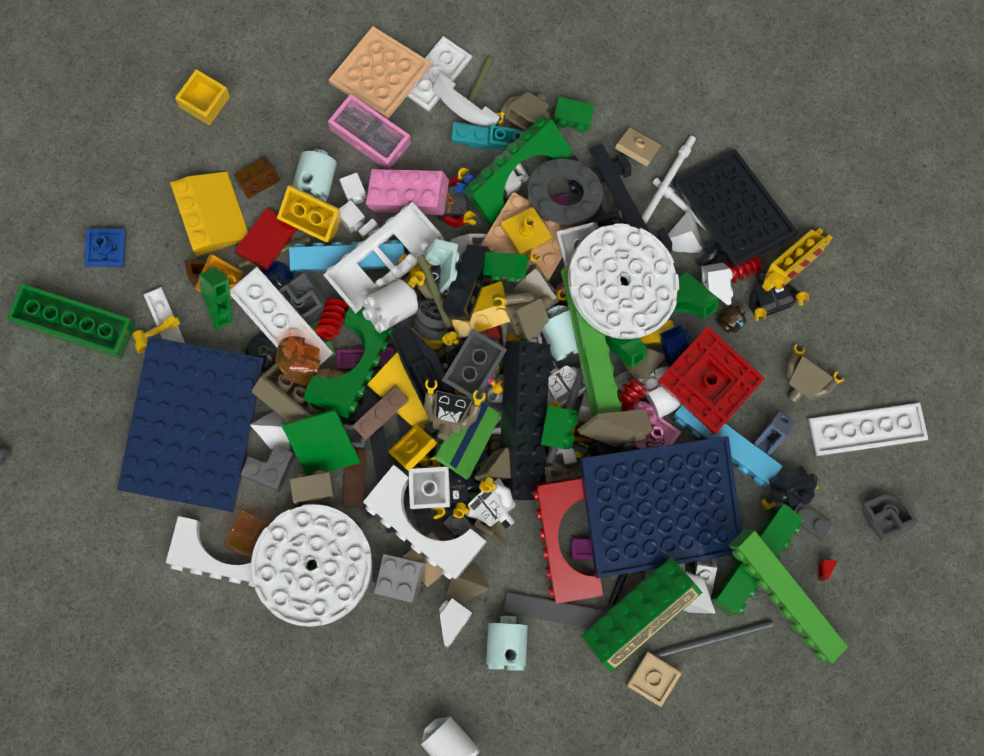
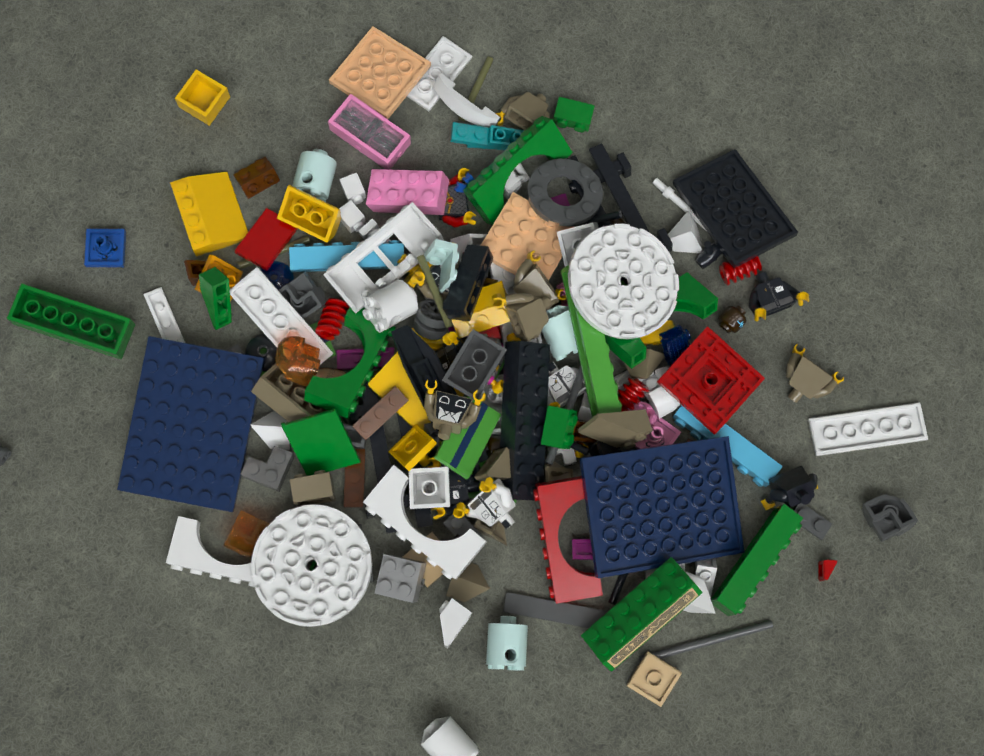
(142, 338): yellow brick -> none
(505, 265): green brick -> none
(526, 231): yellow tile -> none
(638, 146): tan plate -> none
(683, 153): white bar -> none
(717, 280): white slope -> none
(779, 427): sand blue torso -> none
(788, 596): bright green brick -> none
(795, 259): yellow hinge -> none

